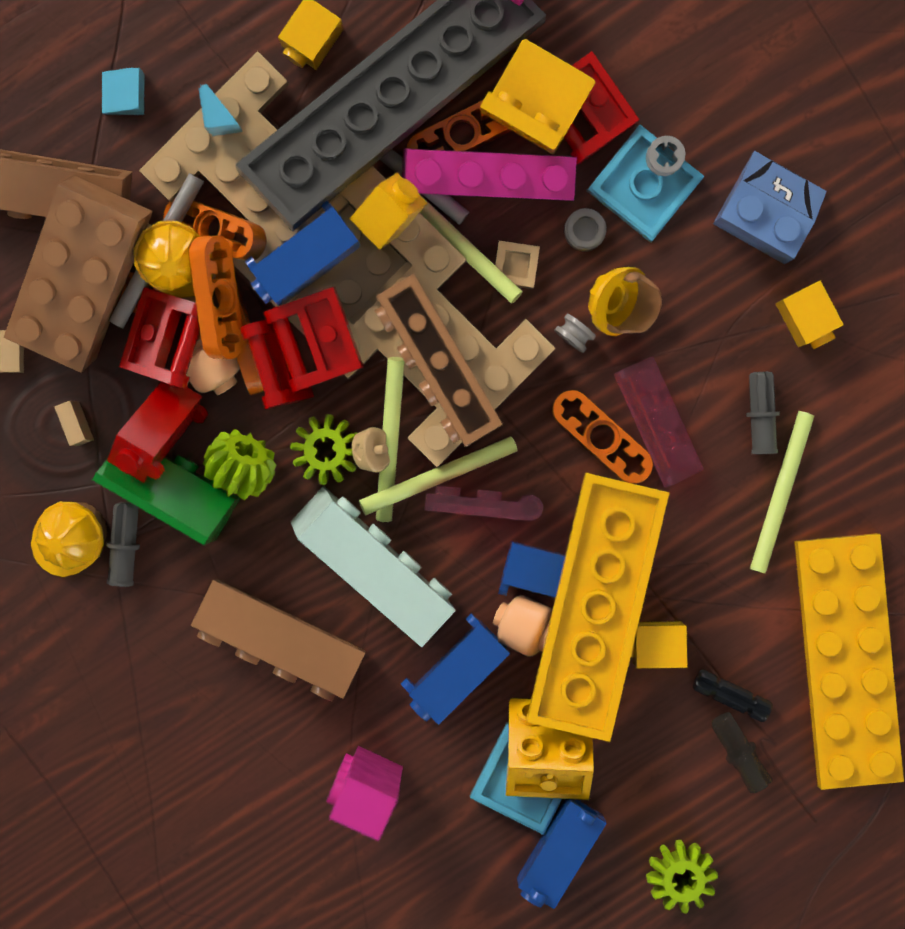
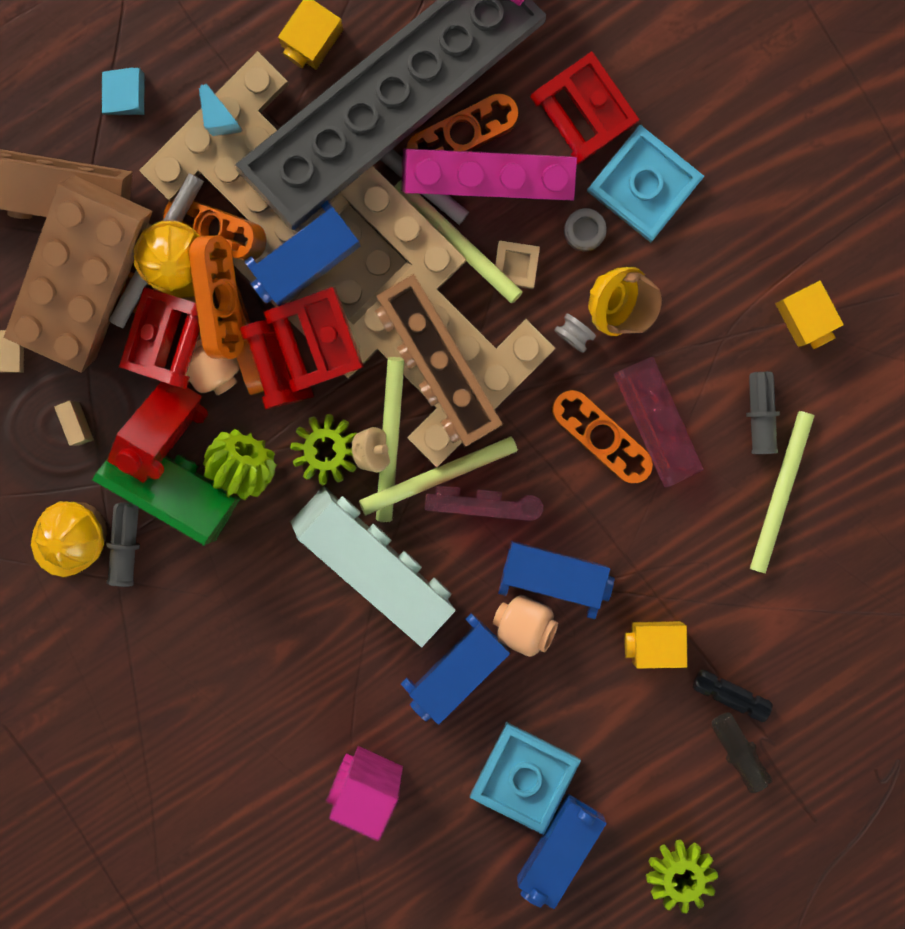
(277, 638): medium nougat brick -> none
(388, 210): yellow brick -> none
(538, 96): yellow bracket -> none
(545, 759): yellow bracket -> none
(597, 607): yellow plate -> none
(678, 156): light grey bush -> none
(771, 208): medium blue slope -> none
(849, 661): yellow plate -> none

